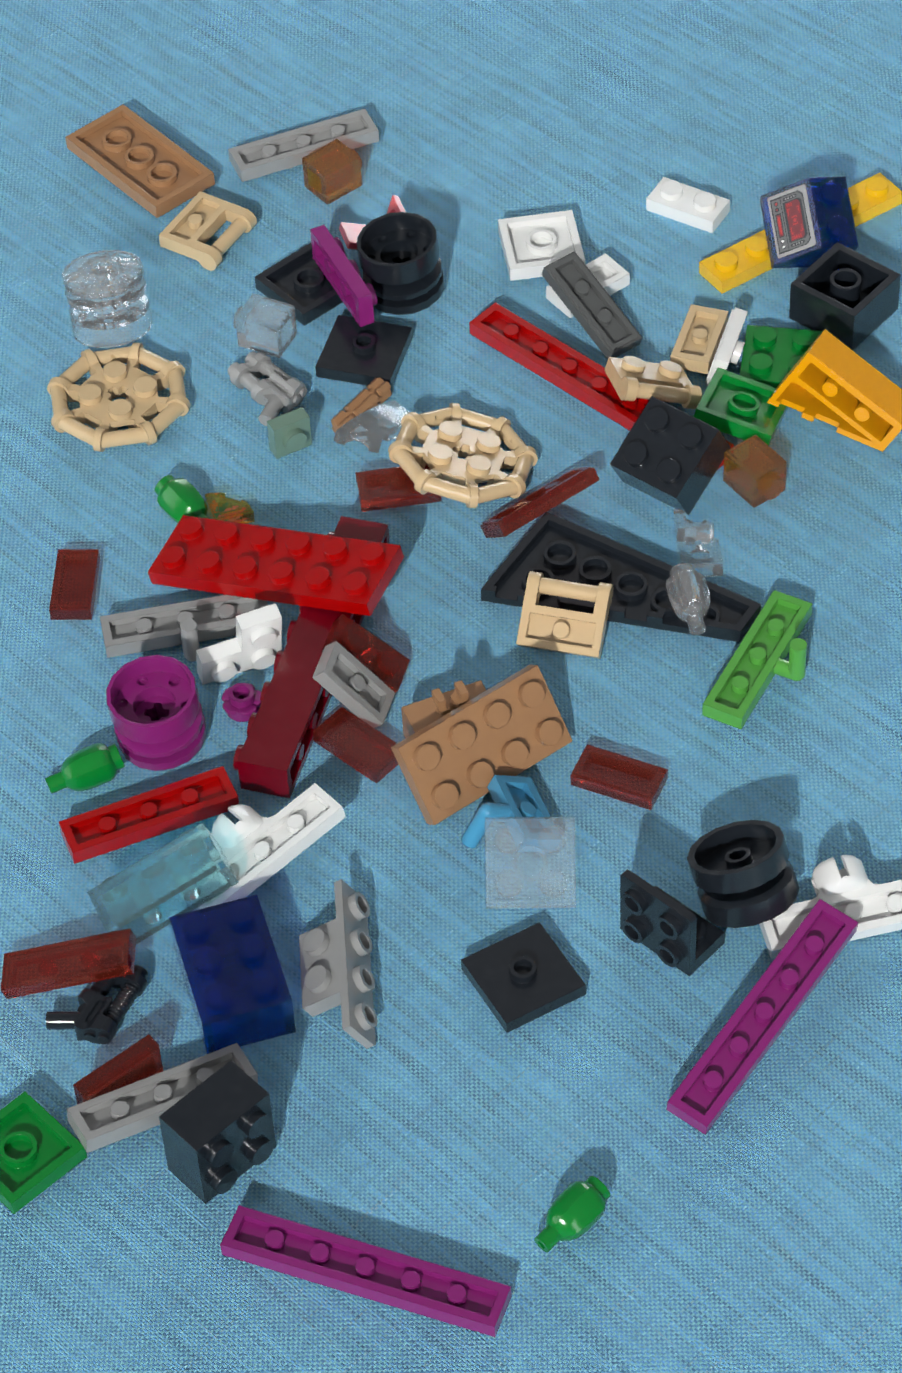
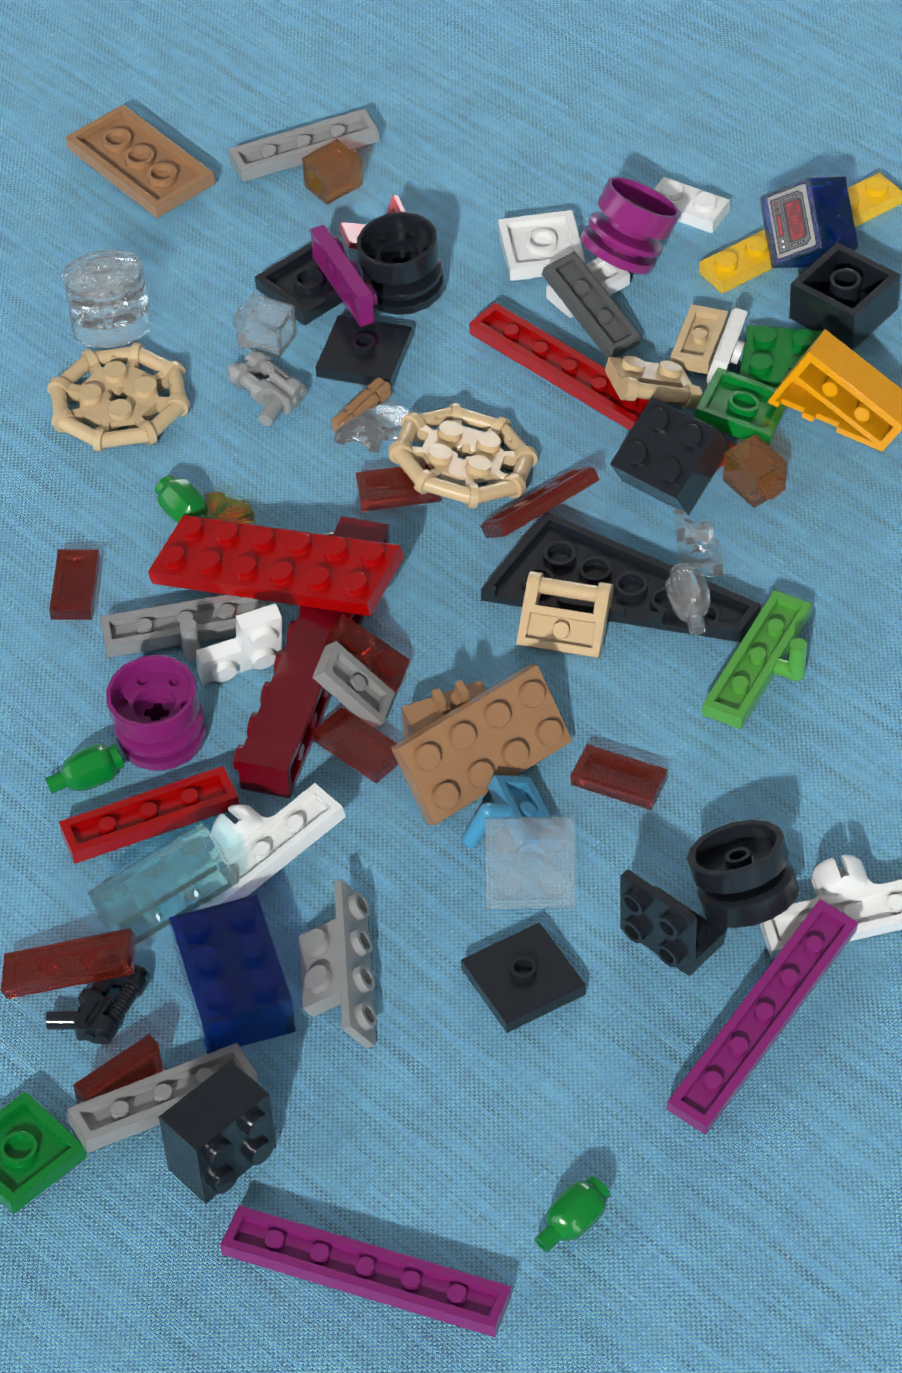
(199, 222): tan plate -> none
(241, 701): magenta plate -> none
(289, 432): sand green plate -> none
(630, 225): none -> magenta wheel

